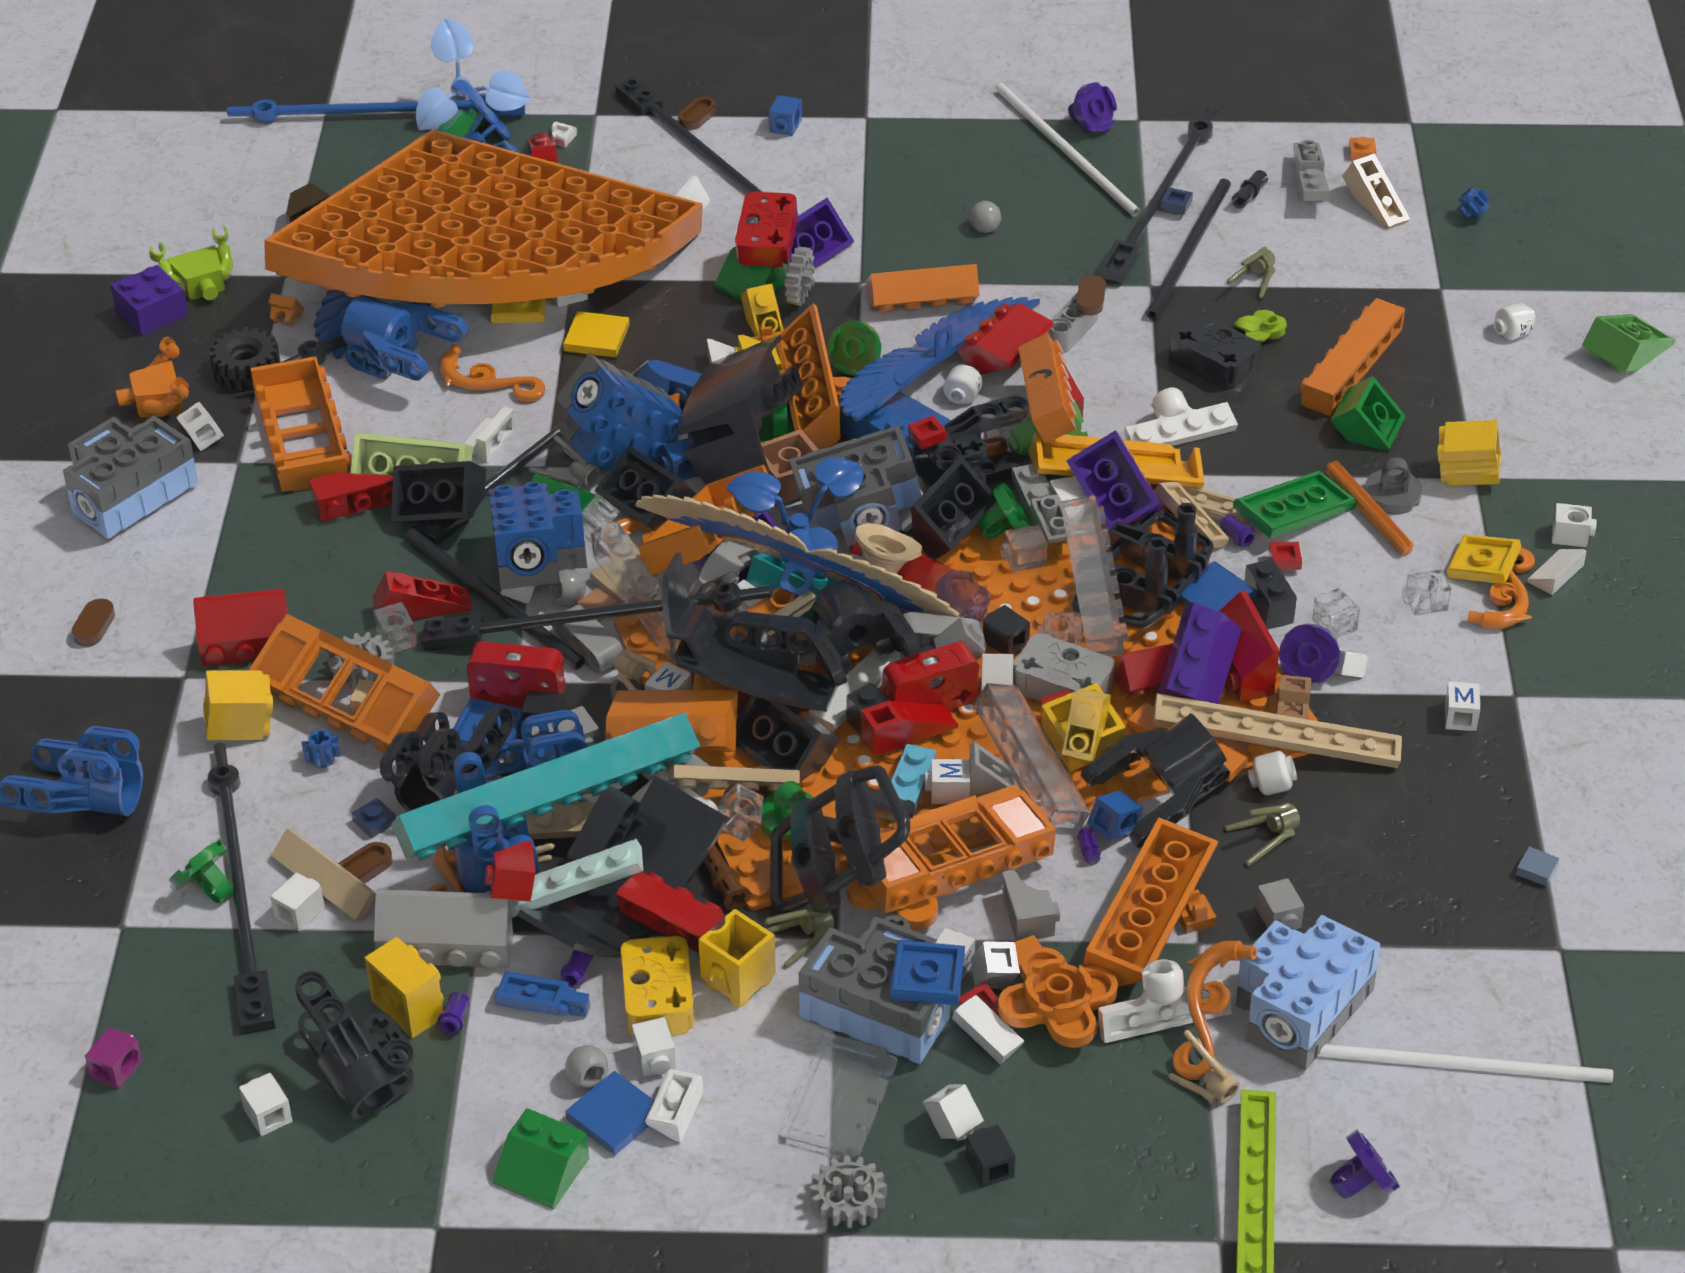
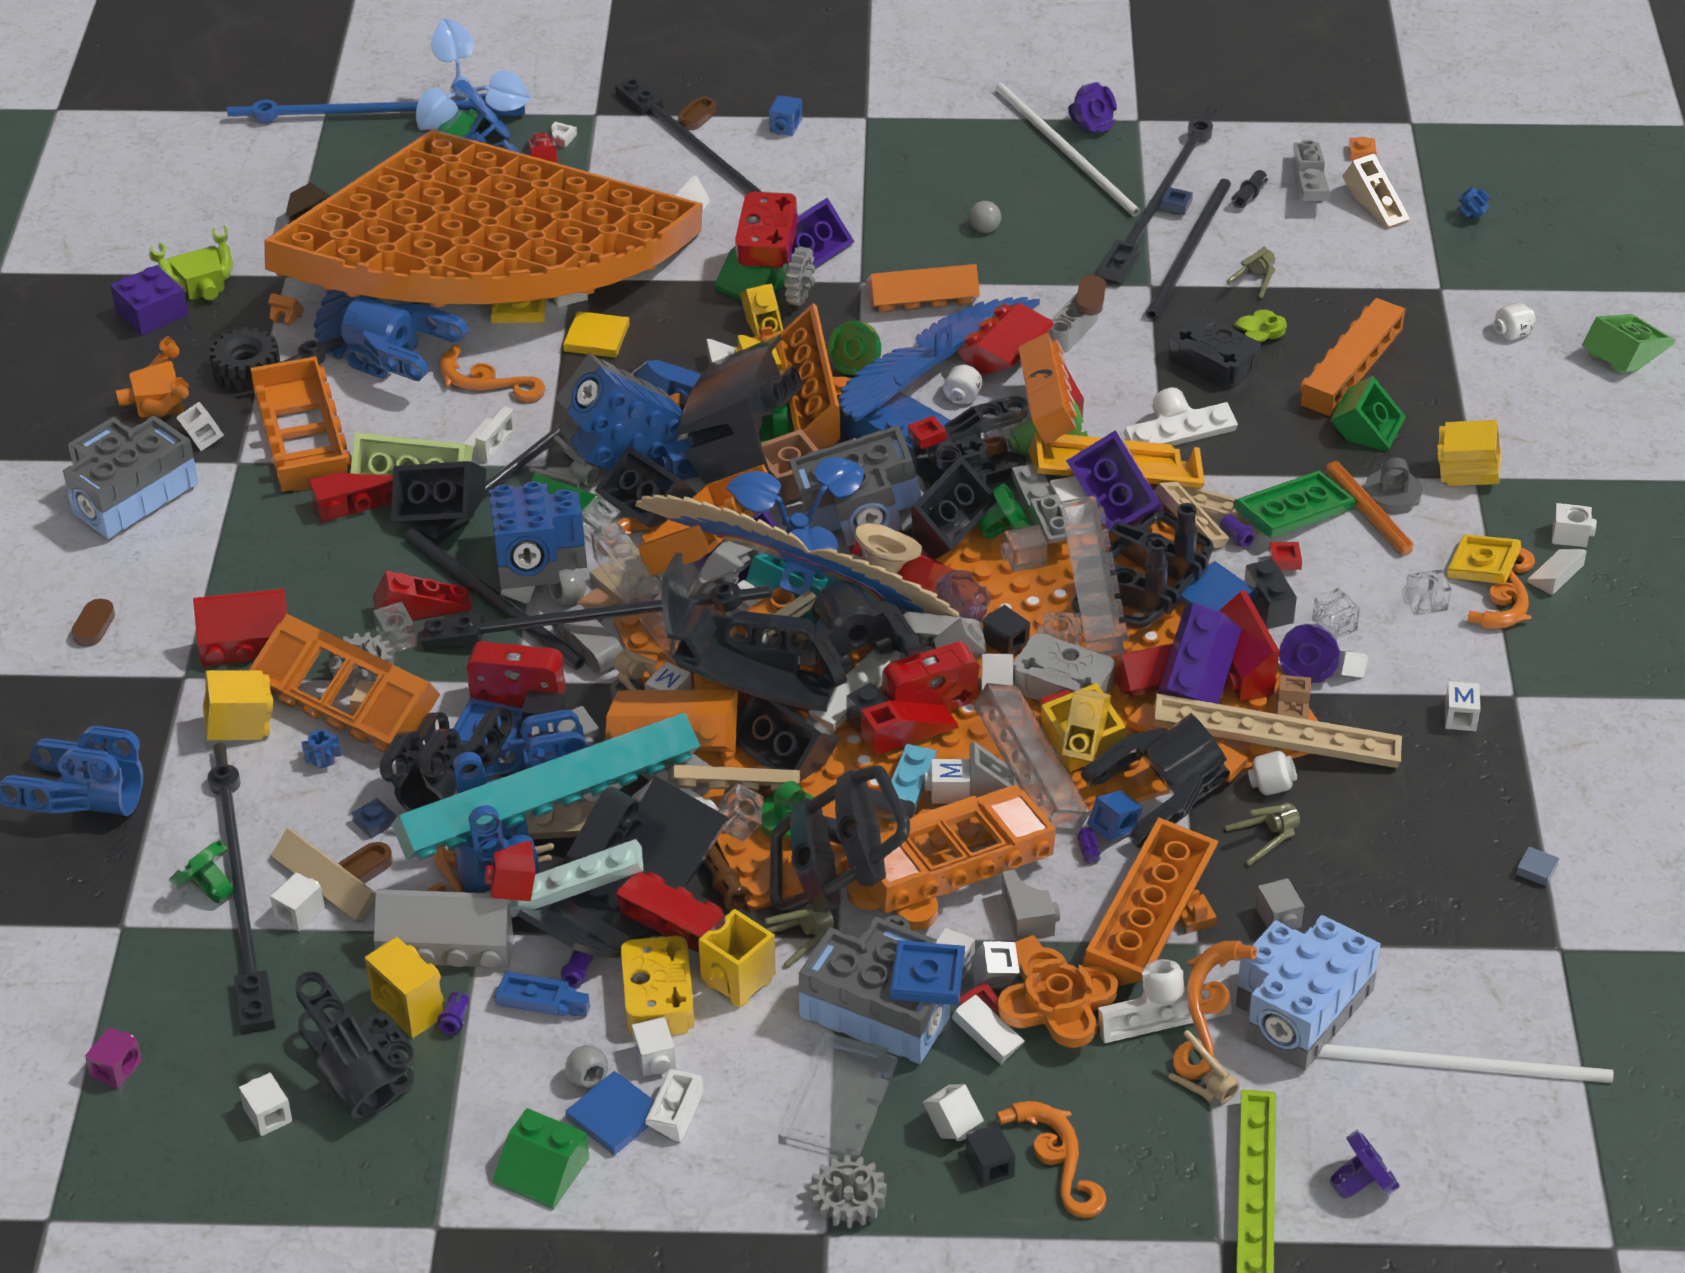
(1048, 1154): none -> orange plant

